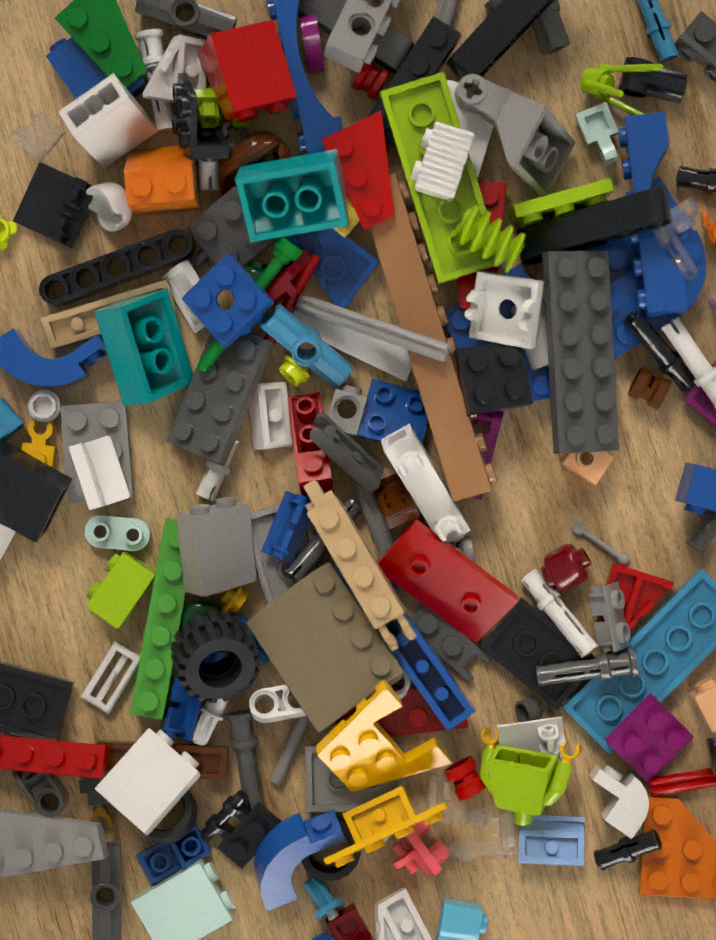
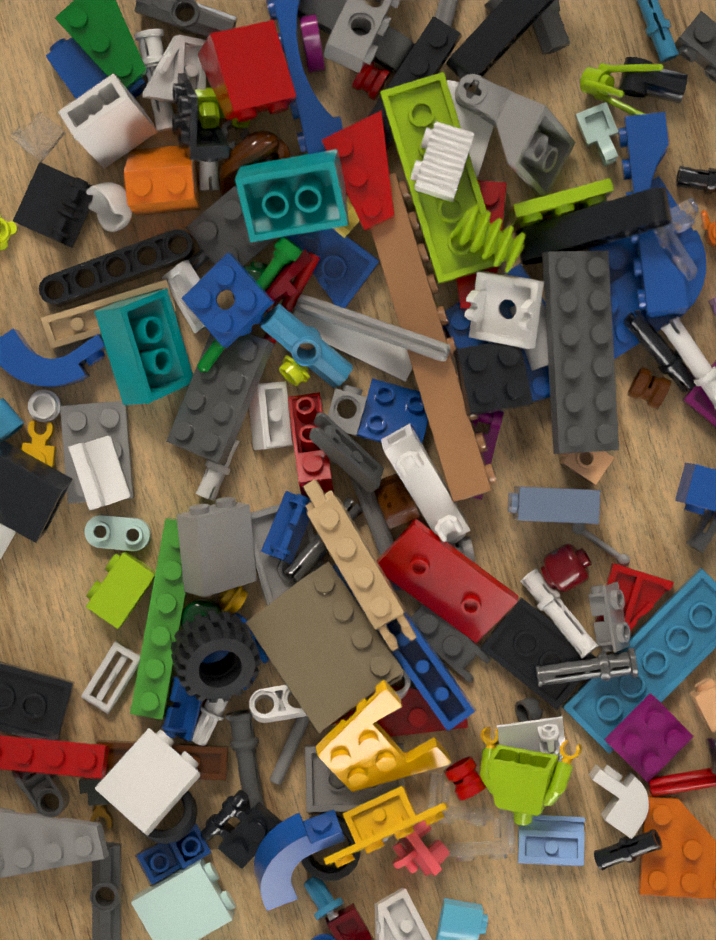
(554, 504): none -> sand blue brick

